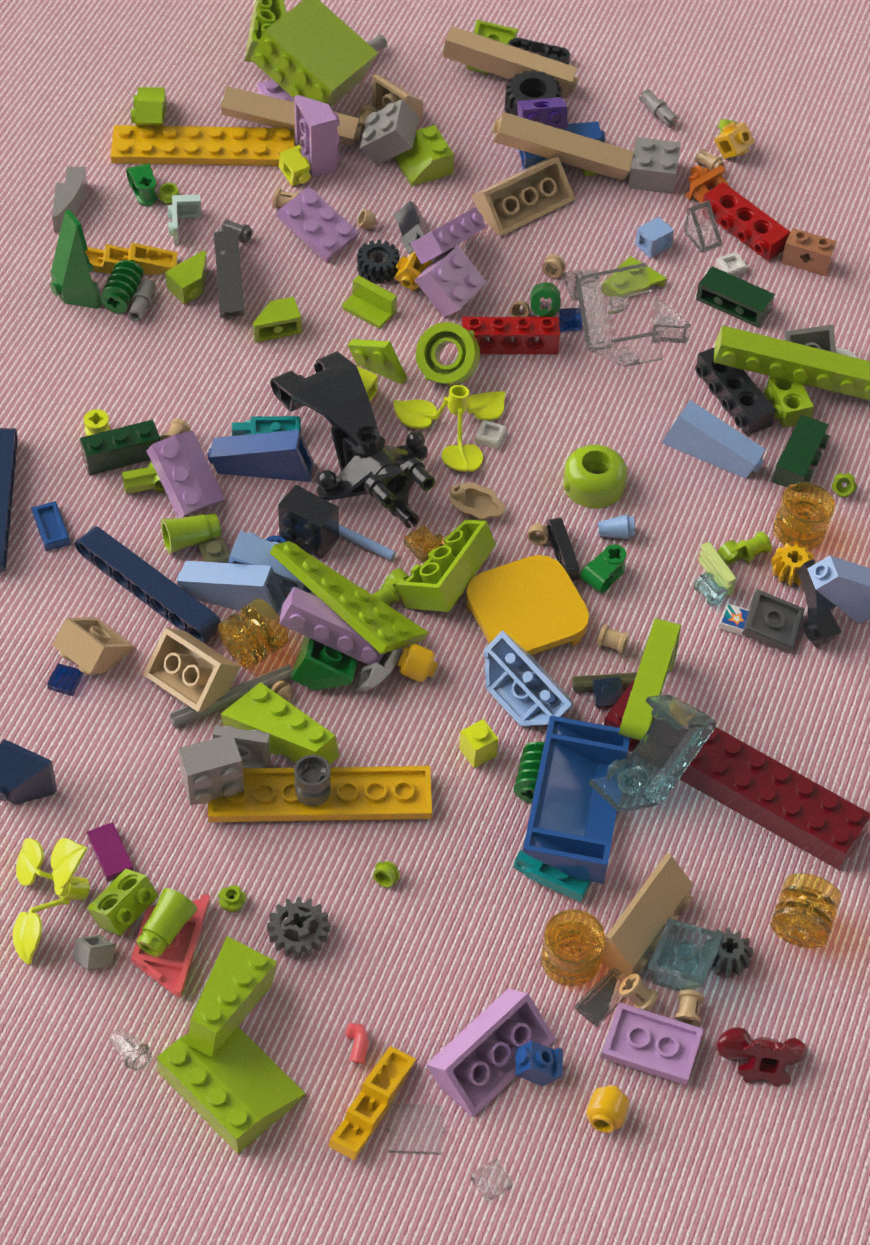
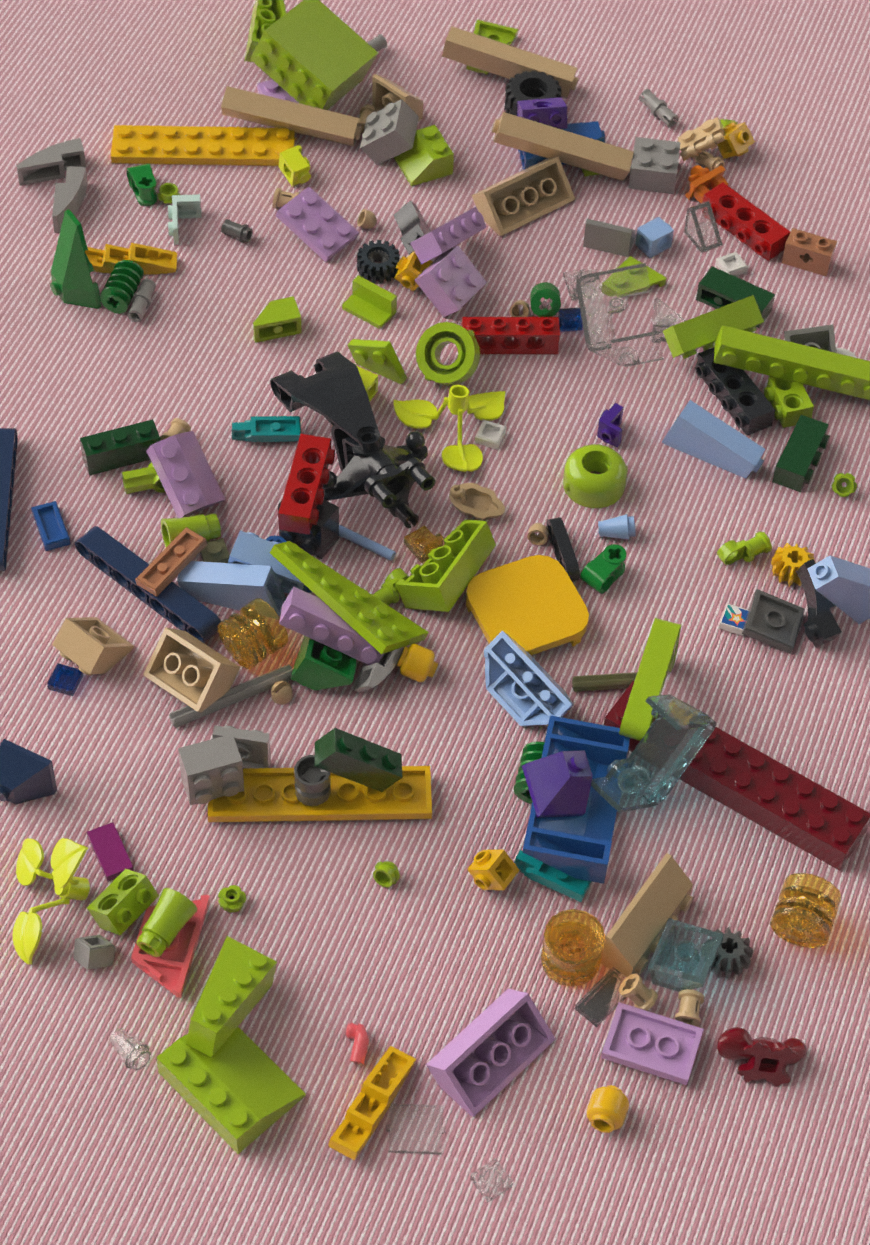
(51, 162): none -> light grey slope
(96, 422): neon yellow wheel -> none
(149, 106): lime brick -> none
(171, 561): none -> nougat tile
(188, 278): lime slope -> none
(228, 272): dark grey arch -> none
(263, 455): blue slope -> none
(289, 728): lime wedge -> none
(294, 938): dark grey gear -> none
(305, 484): none -> red brick
(317, 134): lavender slope -> none
(358, 760): none -> dark green brick
(478, 743): neon yellow brick -> none
(493, 869): none -> yellow brick
(539, 1063): blue brick -> none
(553, 266): tan bush -> none
(556, 53): black beam -> none
(559, 784): none -> dark purple slope
(607, 690): dark blue plate -> none
(608, 237): none -> light grey slope
(609, 425): none -> dark purple bracket
(613, 639): tan bush -> none
(701, 138): none -> tan plate
(703, 330): none -> lime brick
(710, 589): clear light blue bush -> none
(715, 564): yellowish green tile -> none
(804, 515): clear yellow wheel -> none

